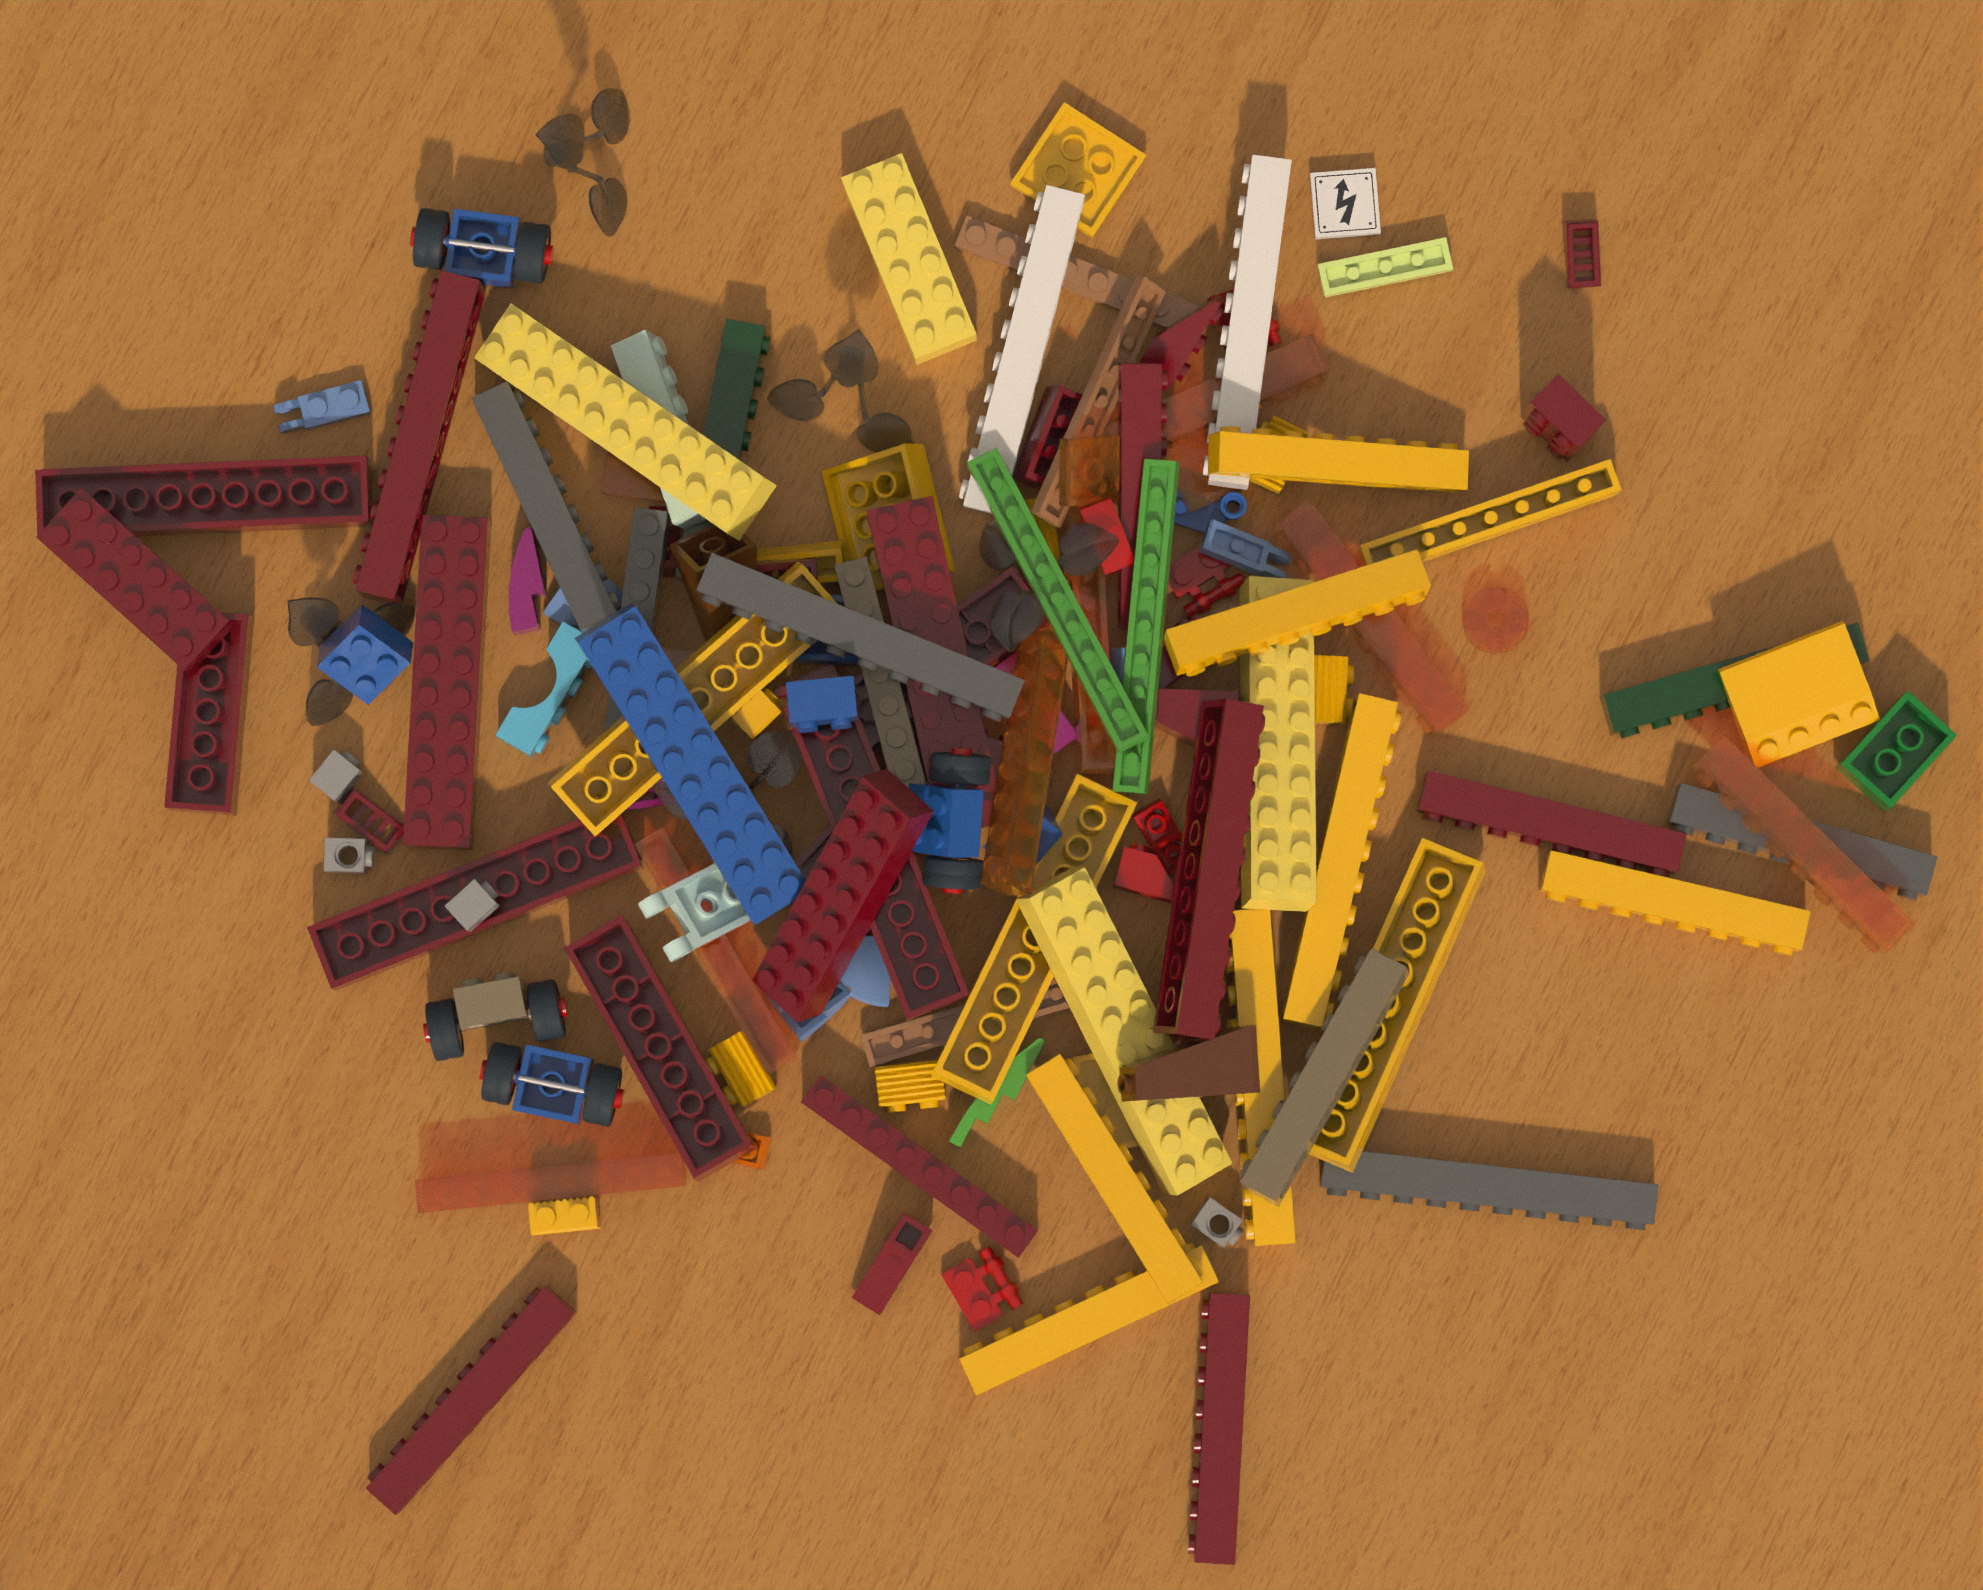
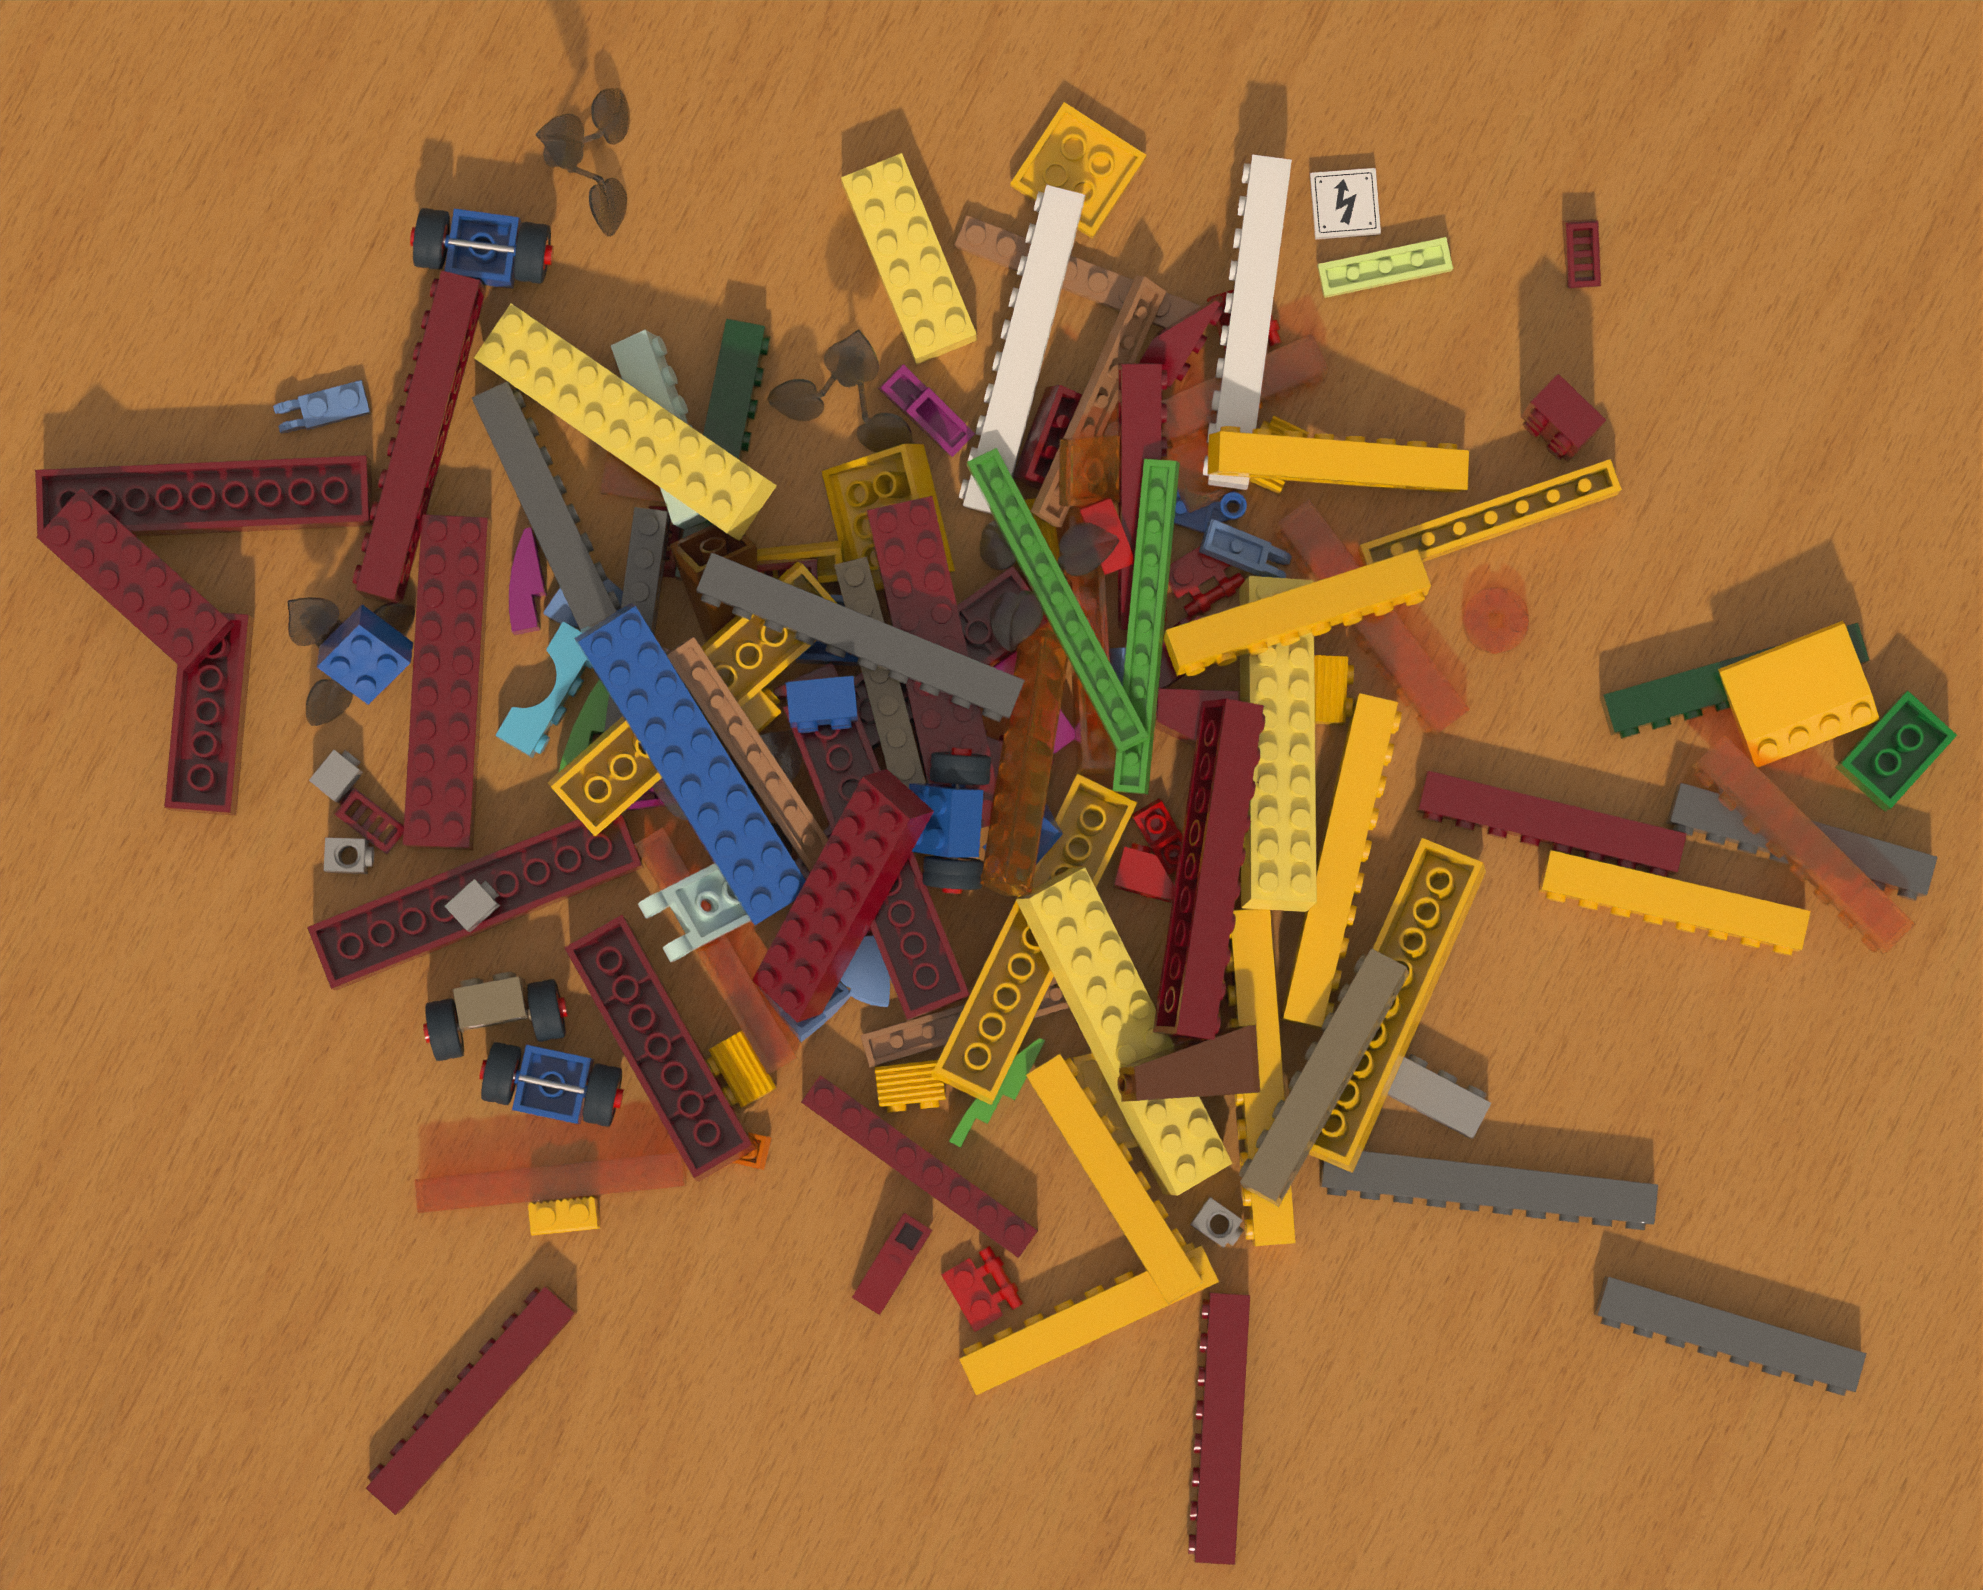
(589, 722): none -> bright green slope
(748, 750): none -> medium nougat plate
(926, 410): none -> magenta slope
(1439, 1096): none -> light grey brick
(1729, 1334): none -> dark grey brick

